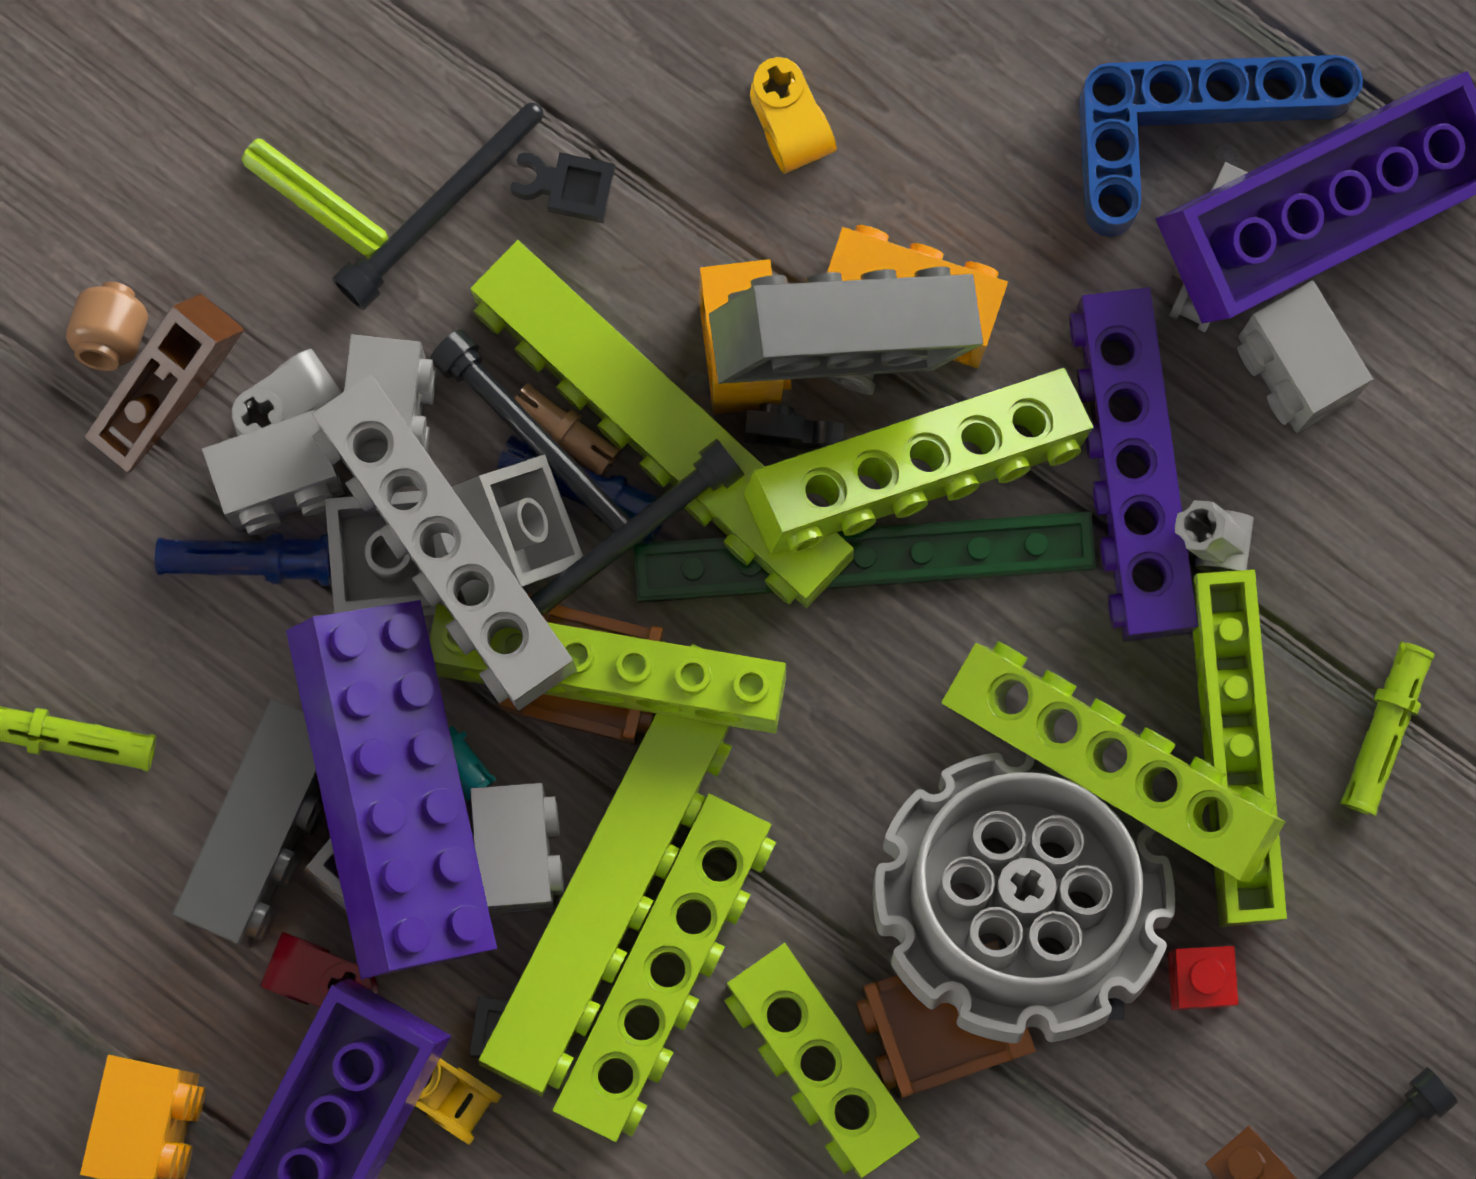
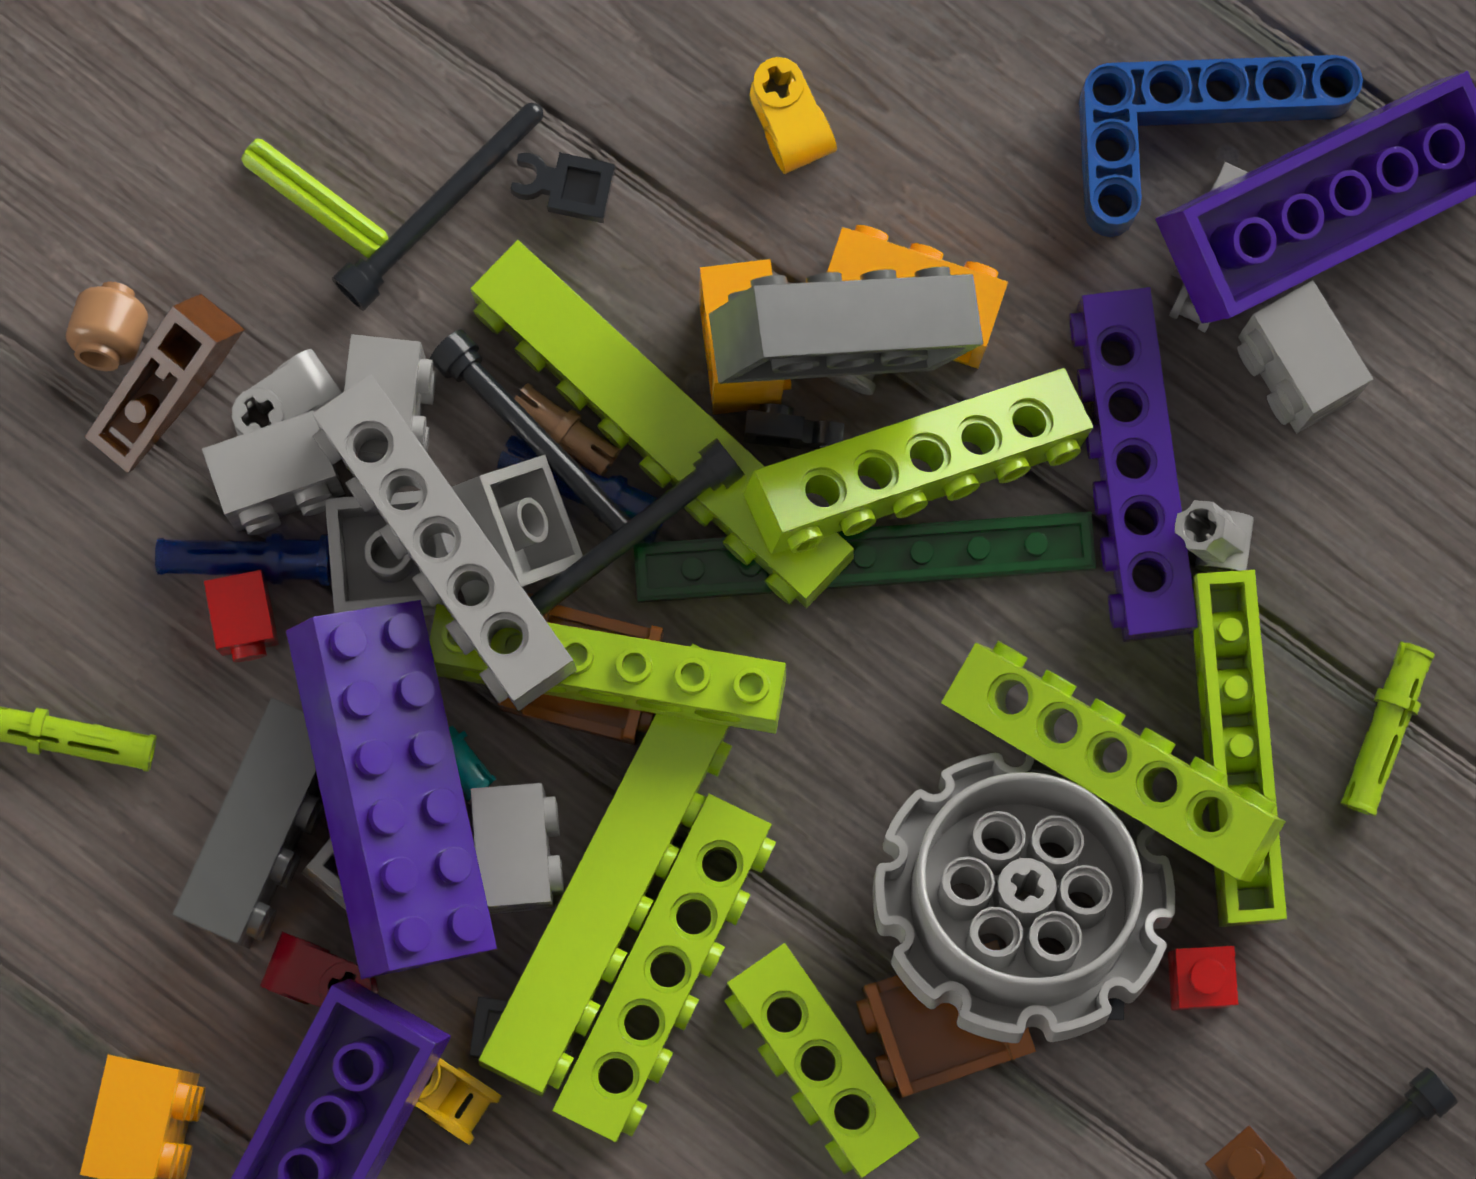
(241, 615): none -> red brick

